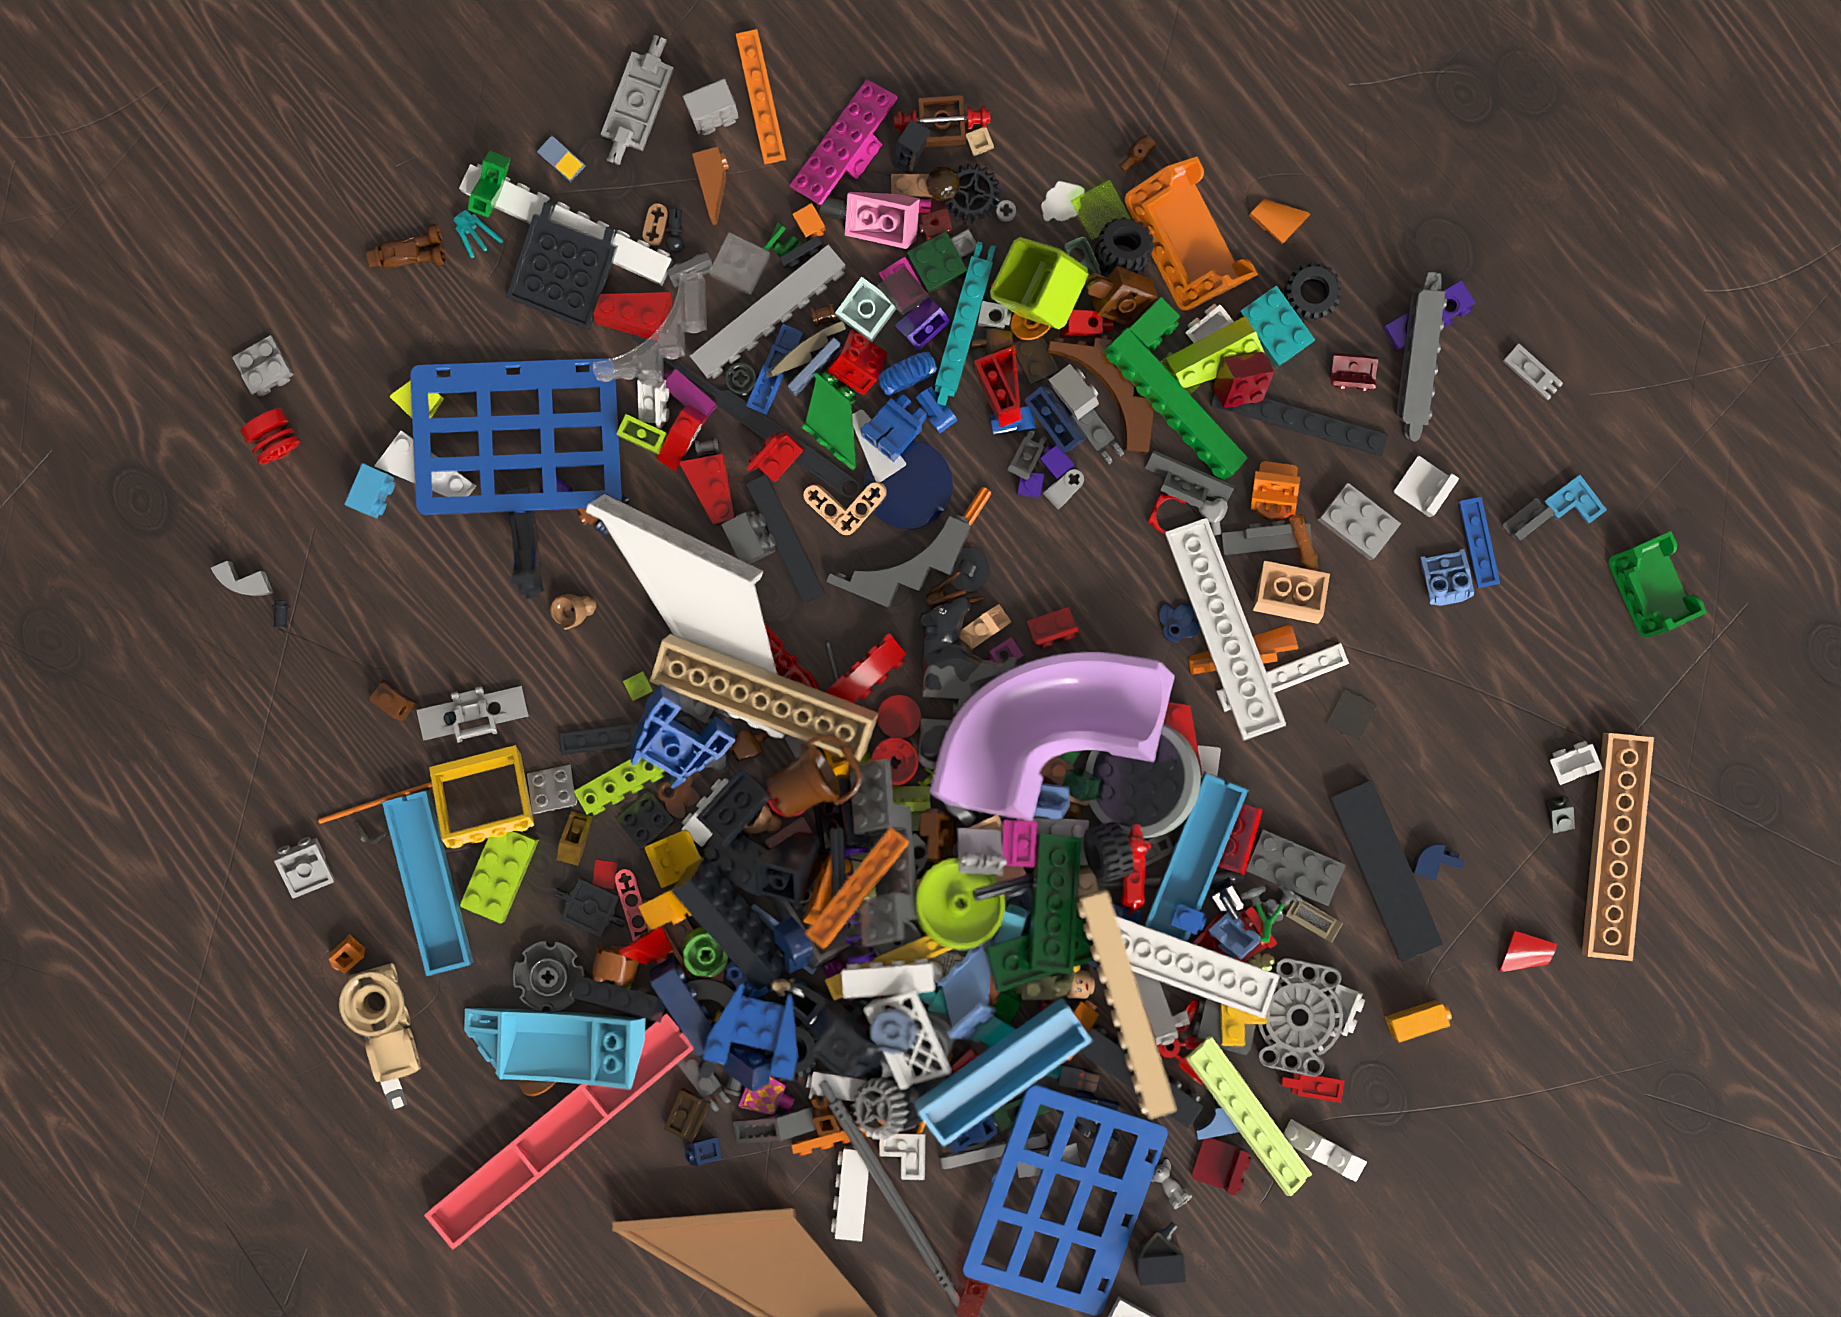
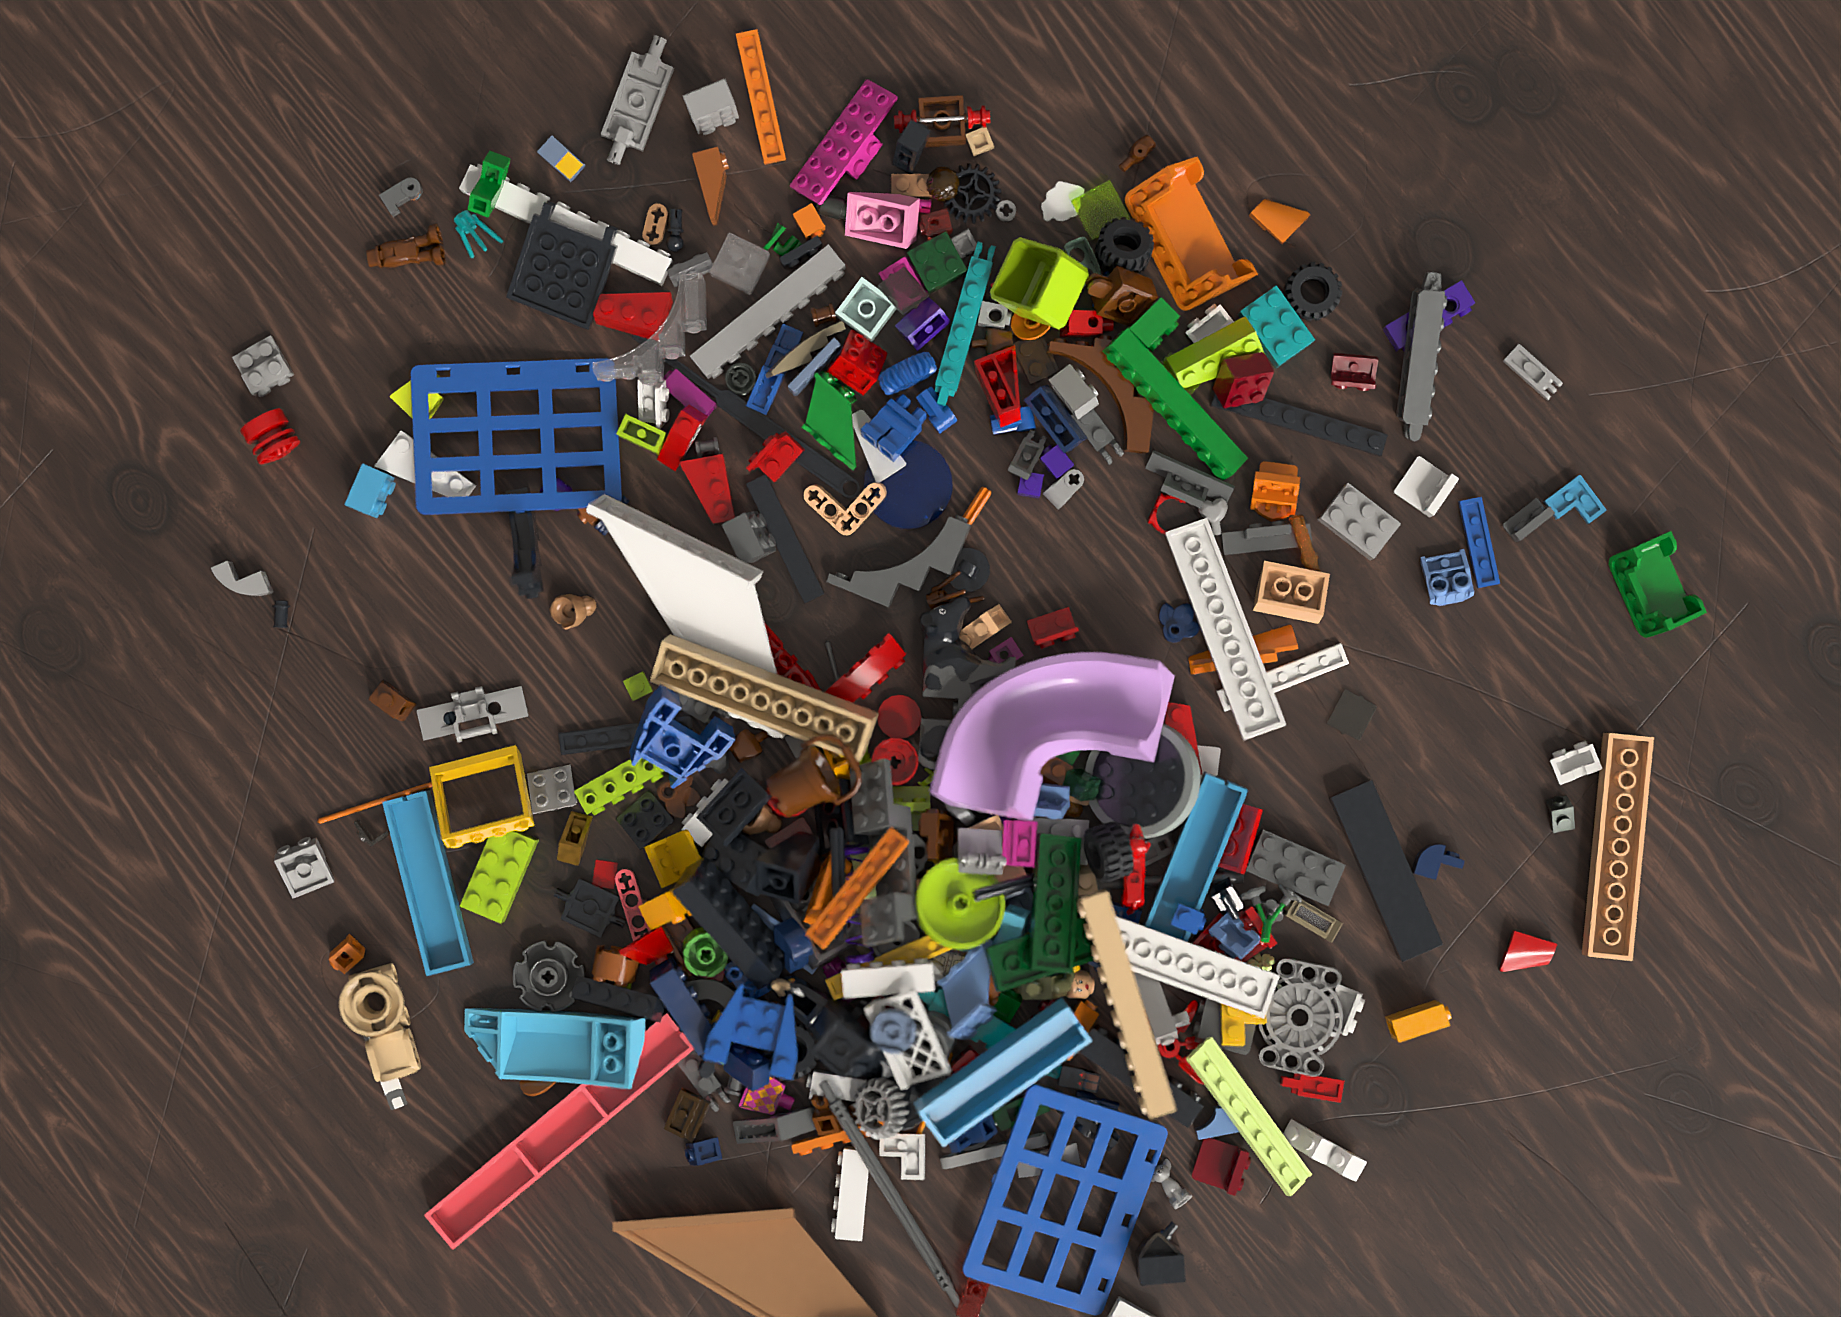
(400, 194): none -> dark grey leg

